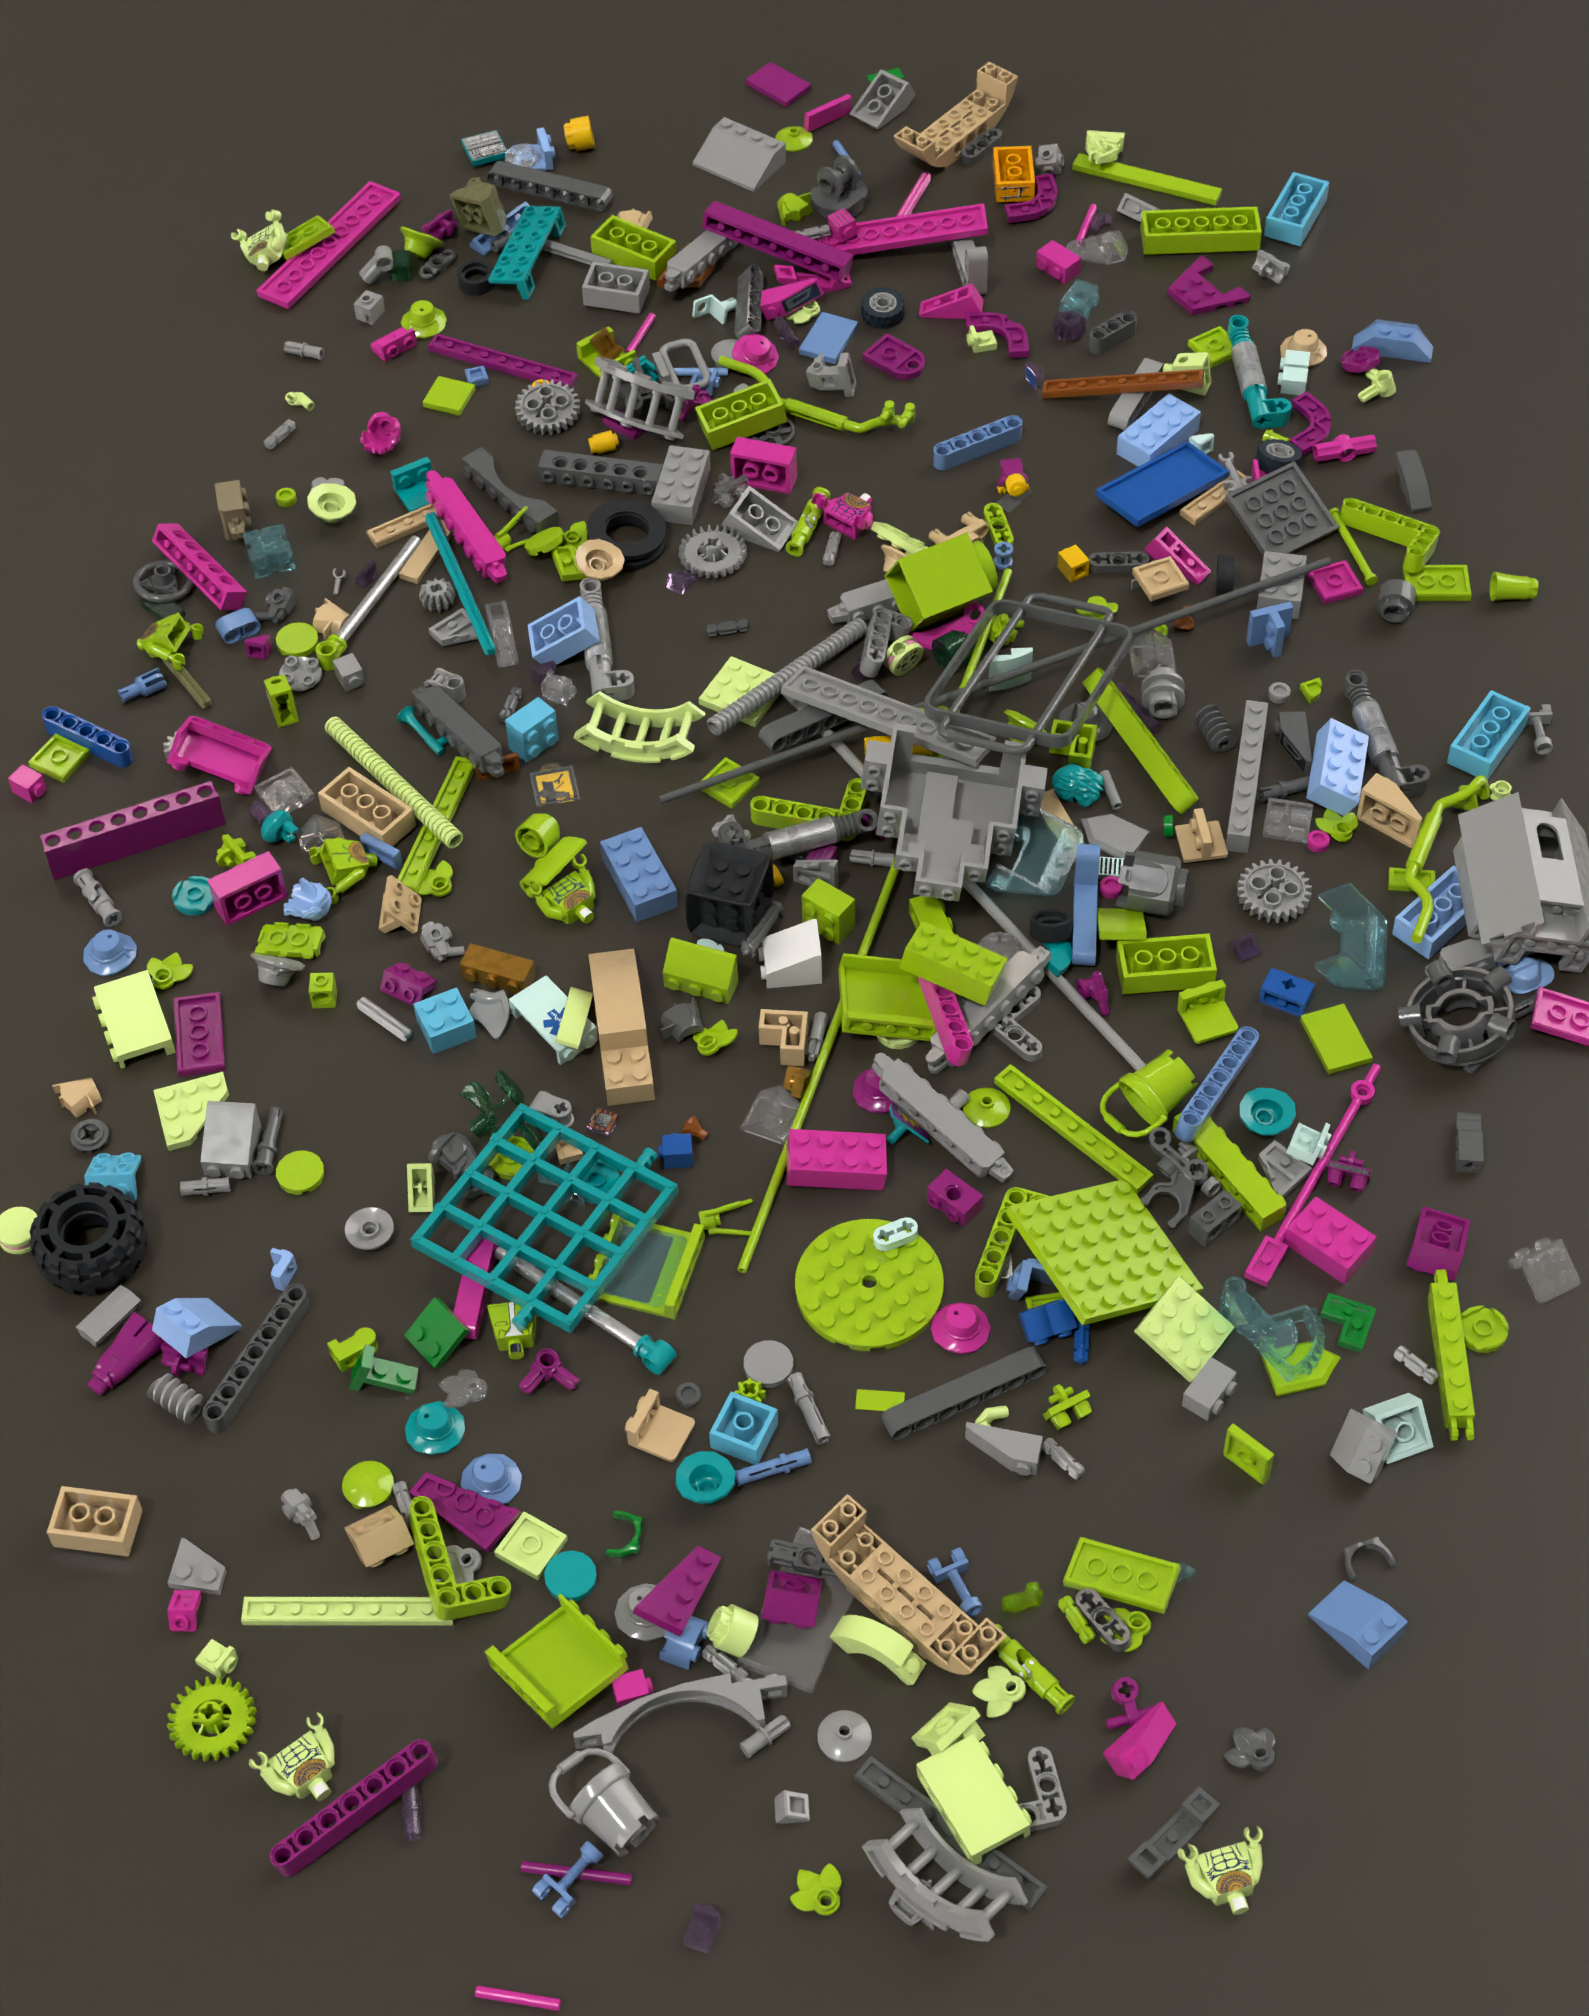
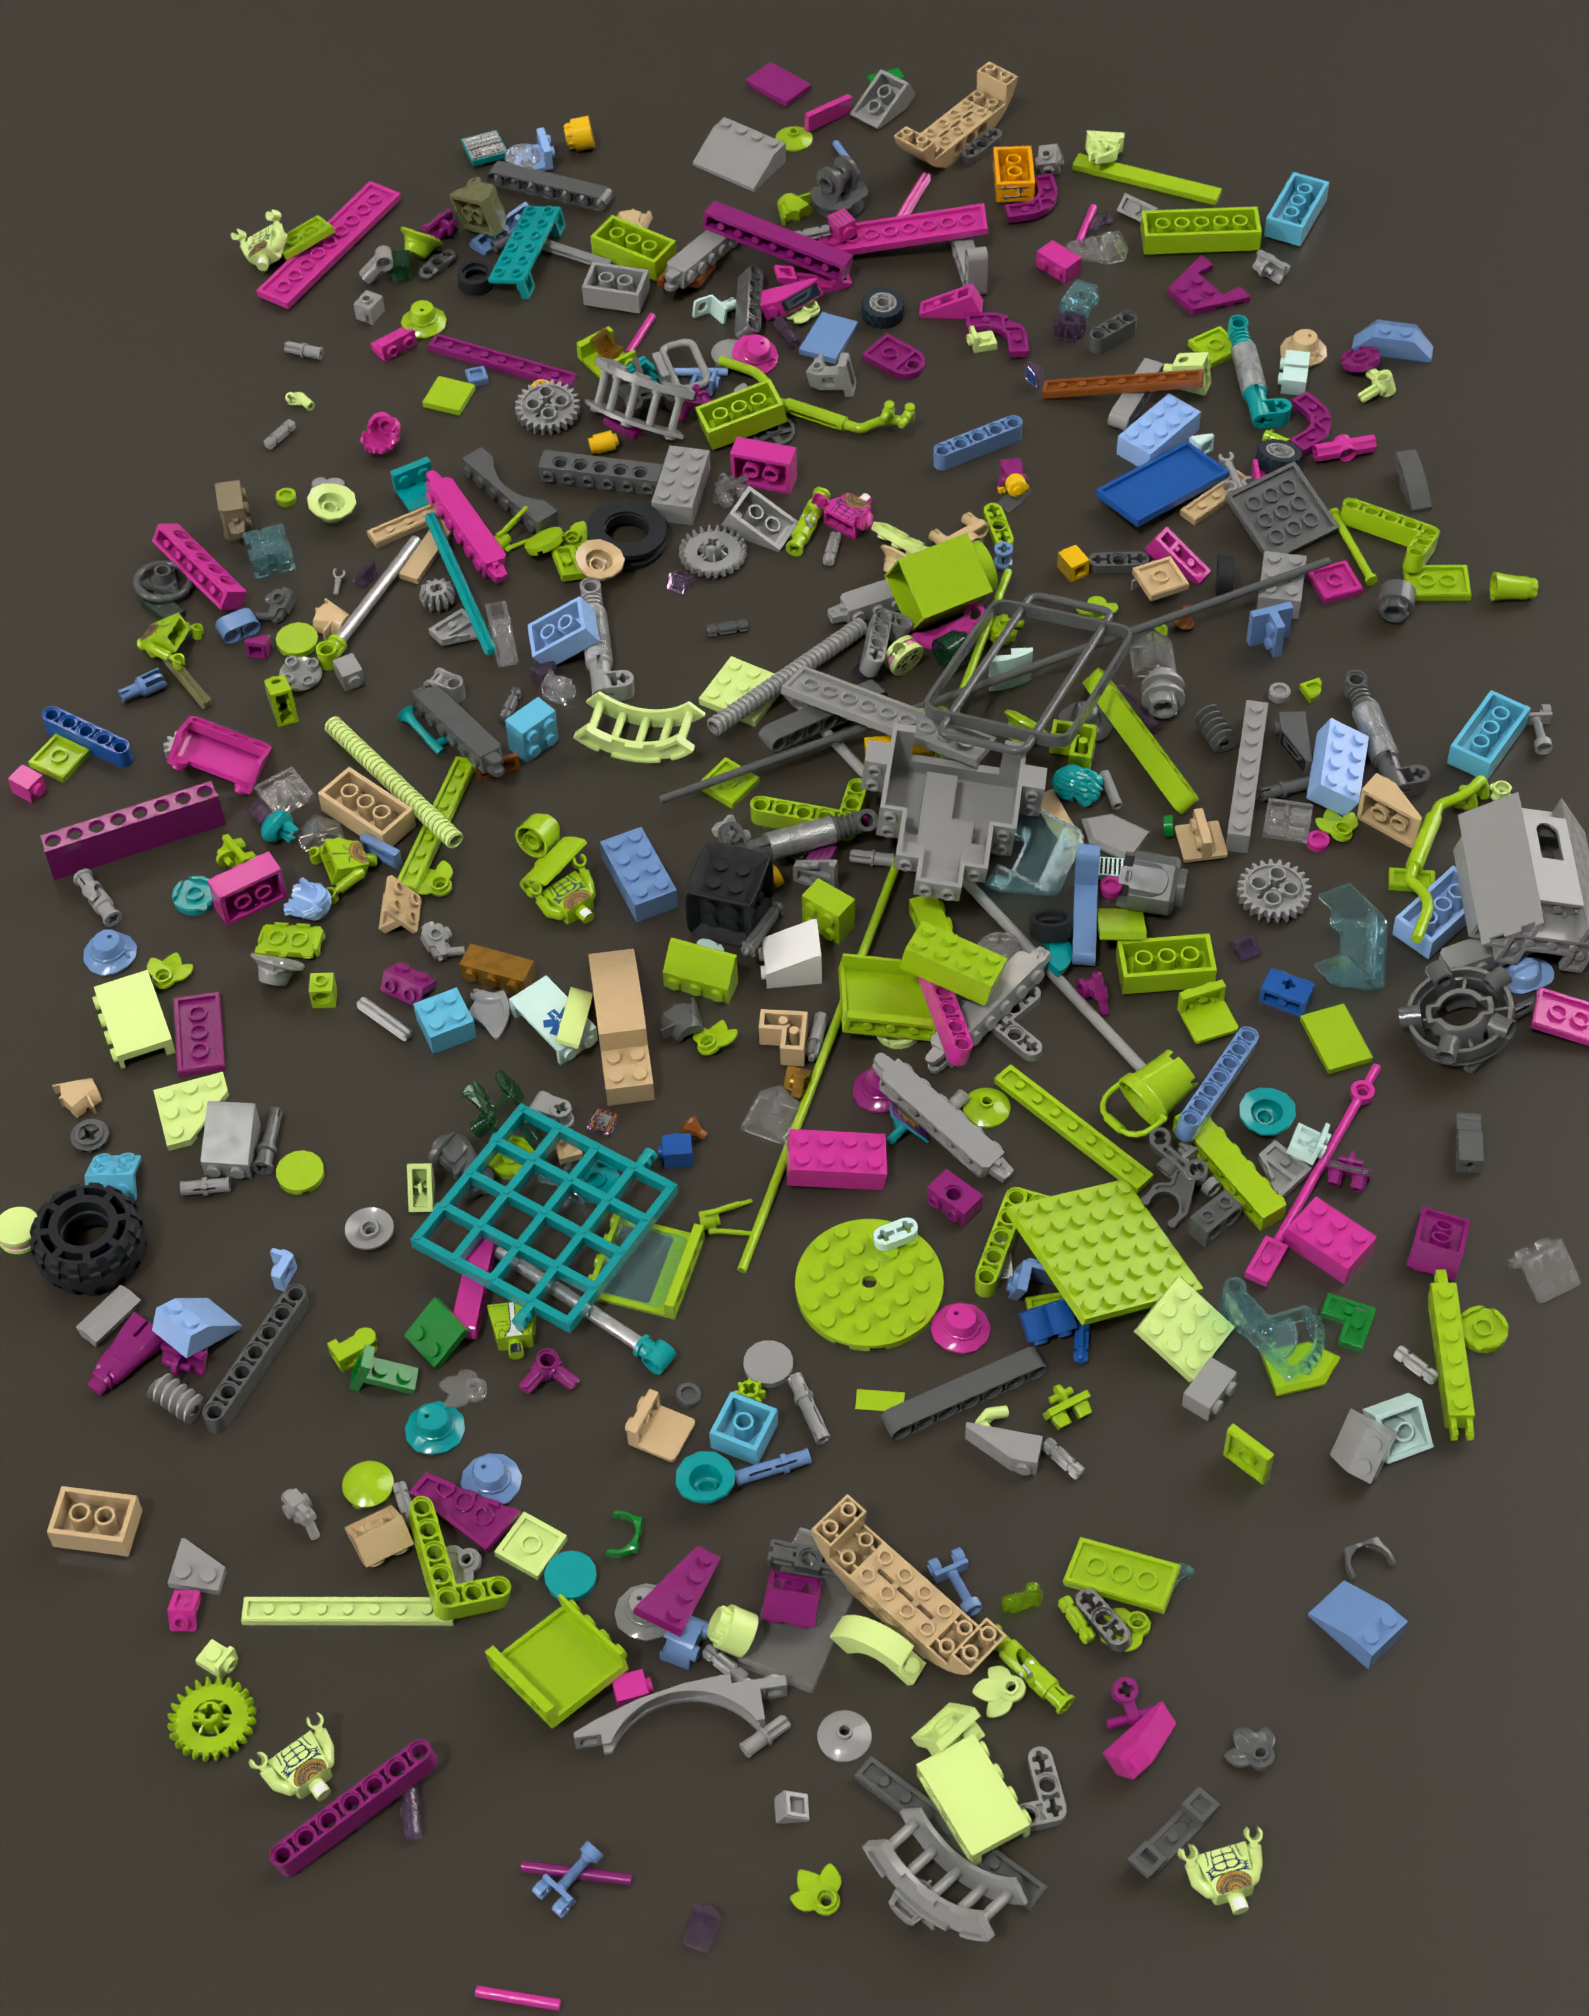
(554, 785): clear piece -> none
(607, 1803): light grey piece -> none

